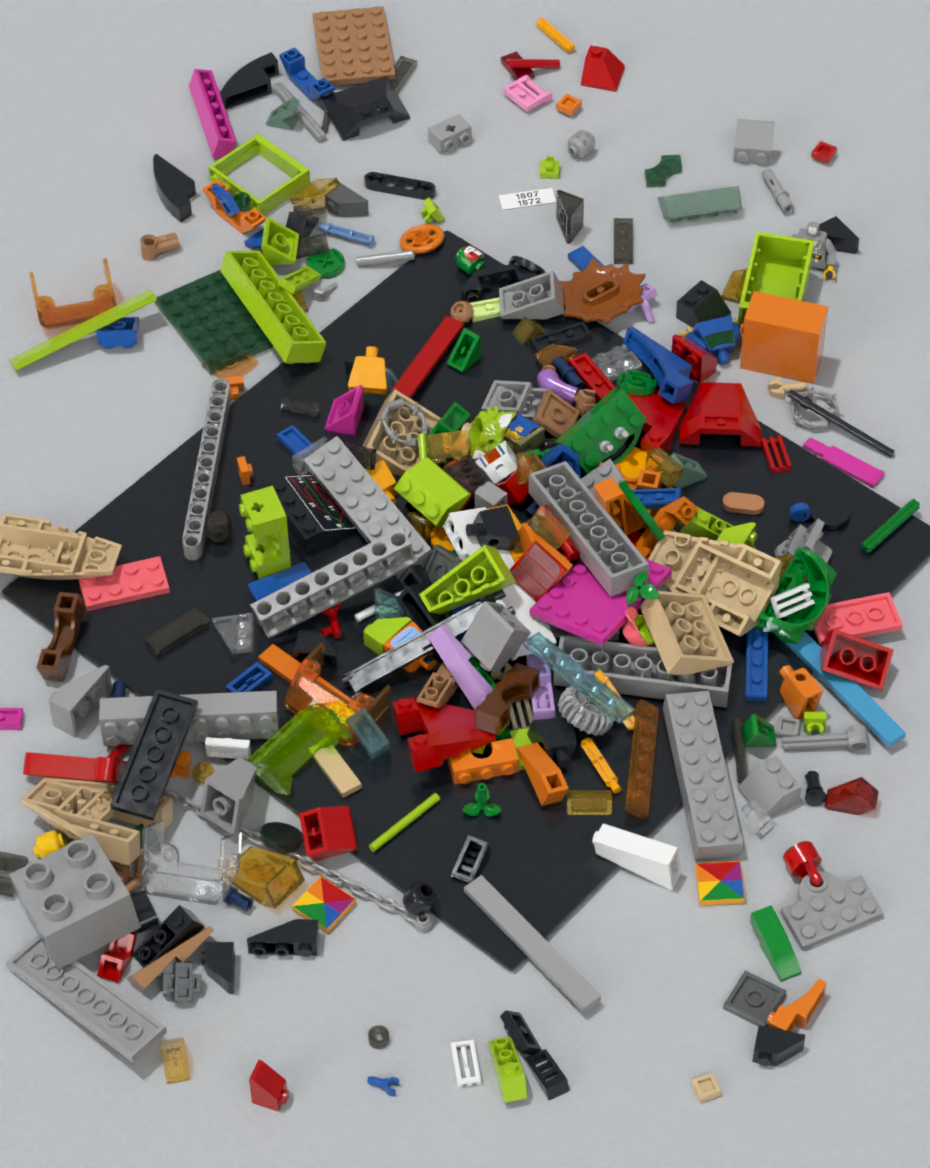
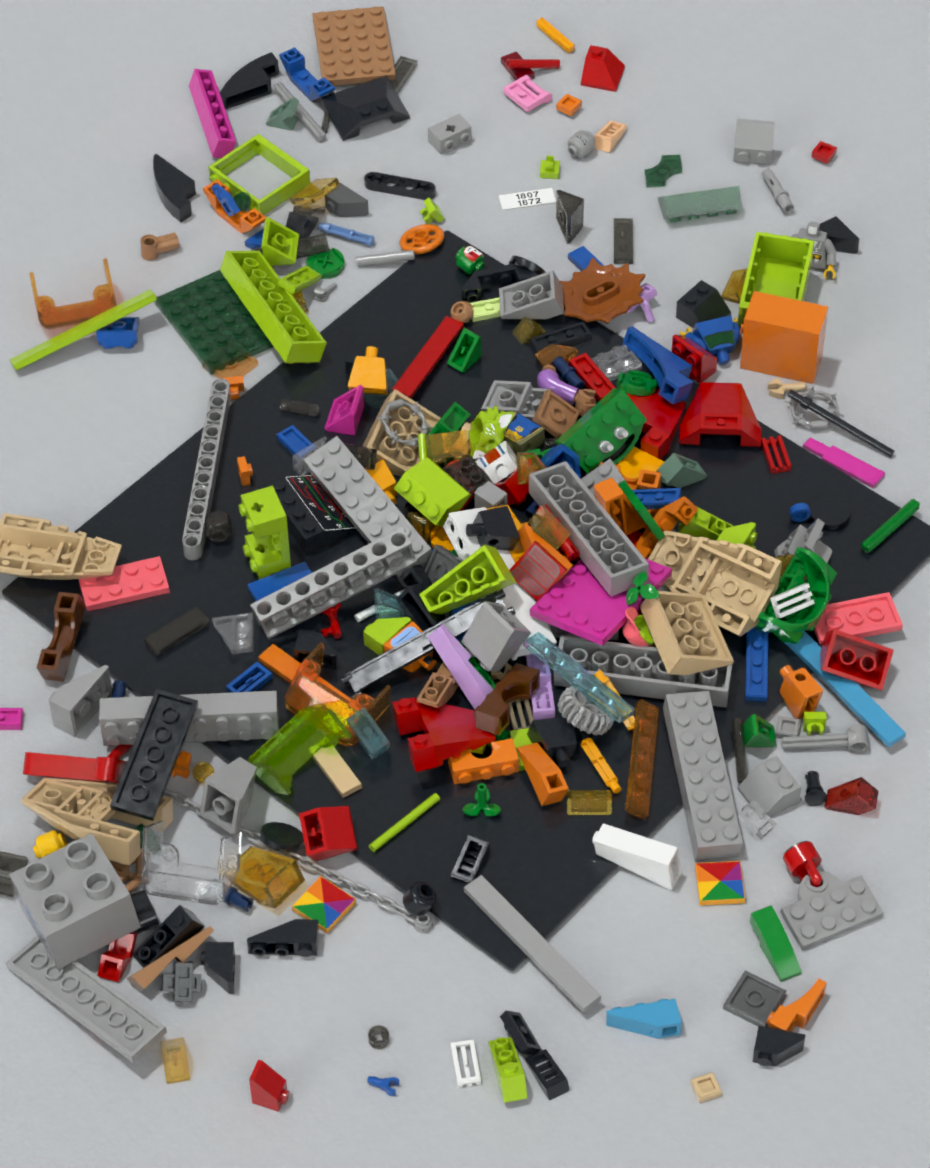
(227, 748): white plate -> none
(607, 138): none -> light nougat slope
(651, 1019): none -> dark azure slope
(660, 461): clear yellow slope -> none
(743, 503): nougat tile -> none

